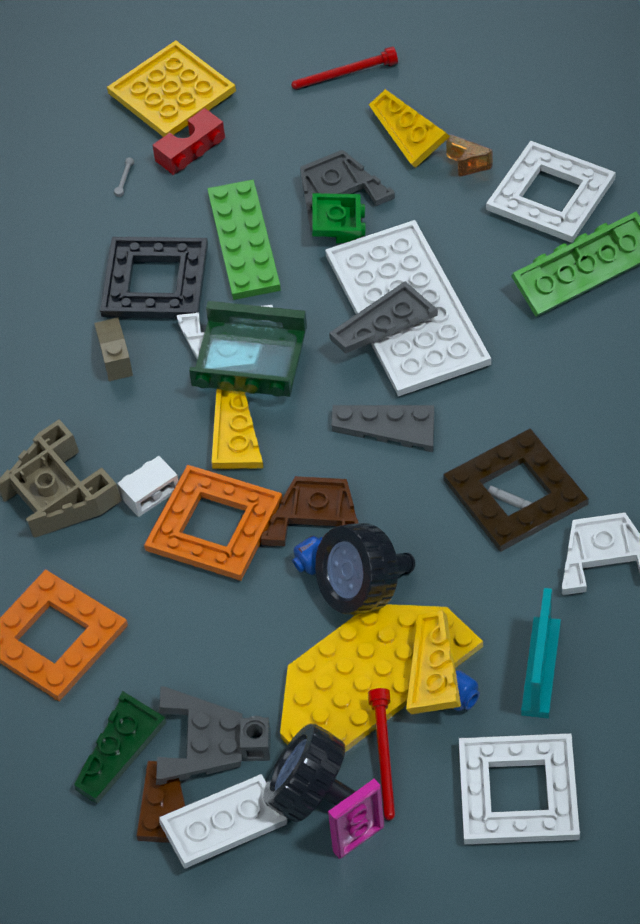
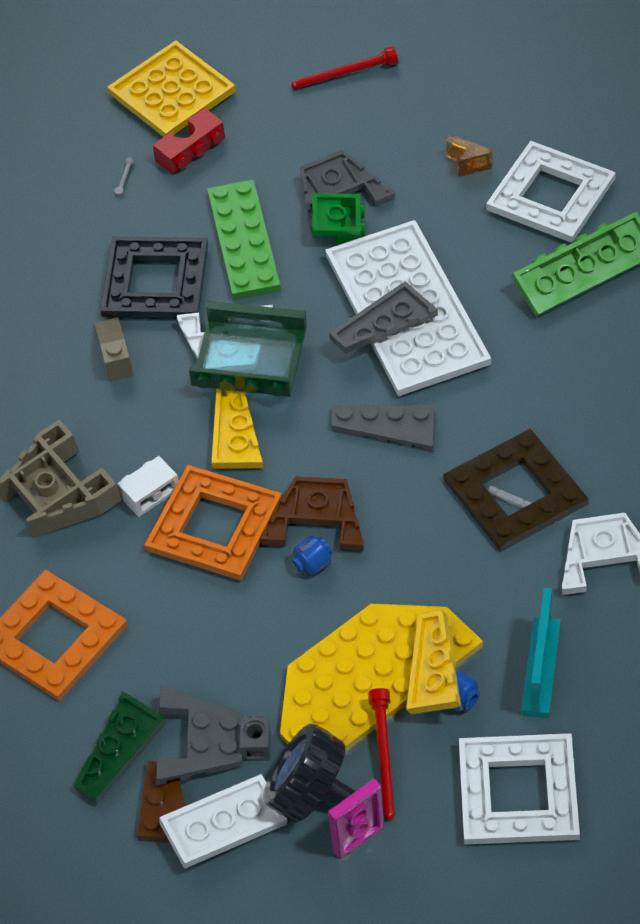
(359, 568): black wheel -> none
(409, 129): yellow wing -> none

